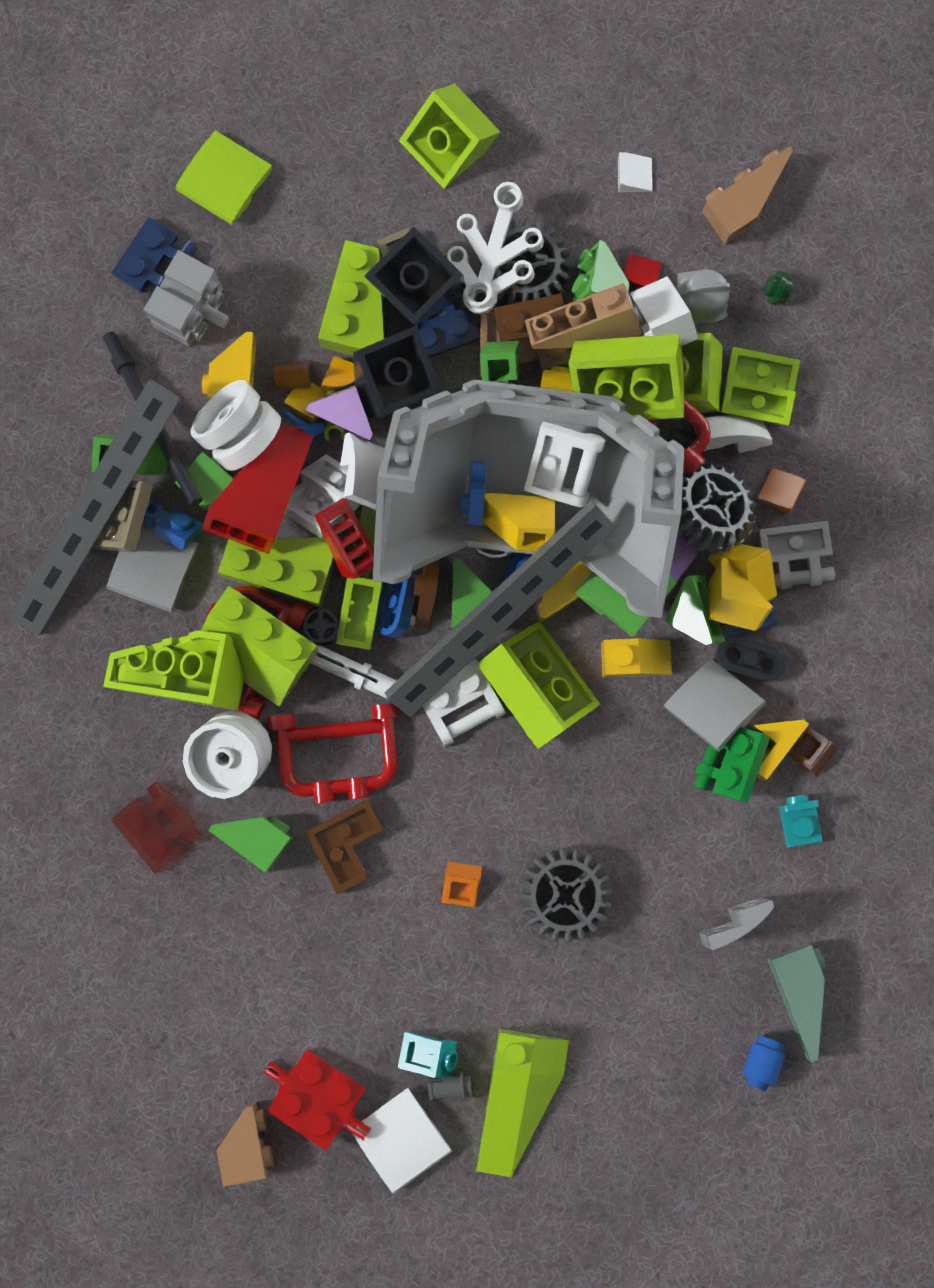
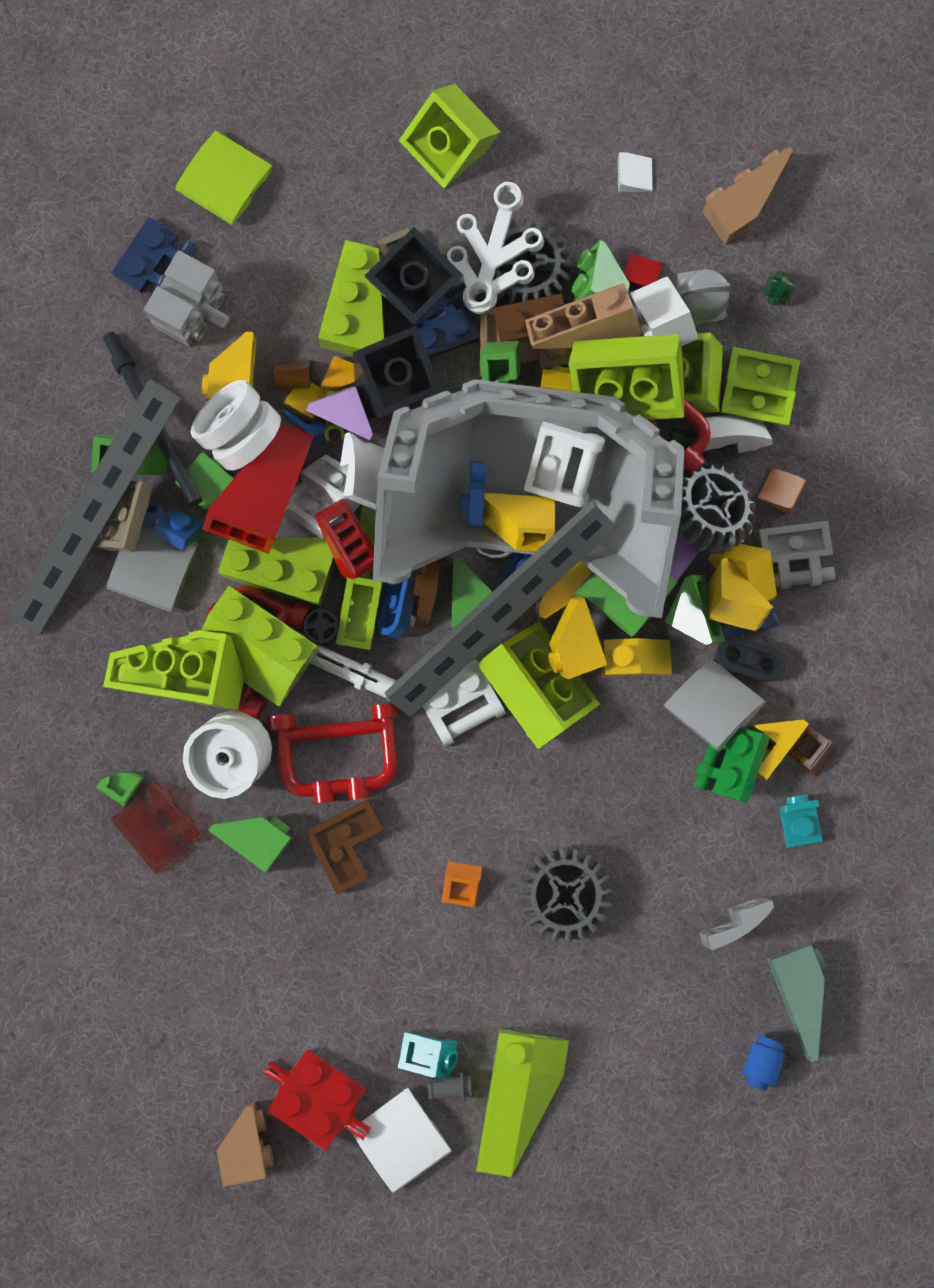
(121, 786): none -> bright green tile
(575, 642): none -> yellow slope

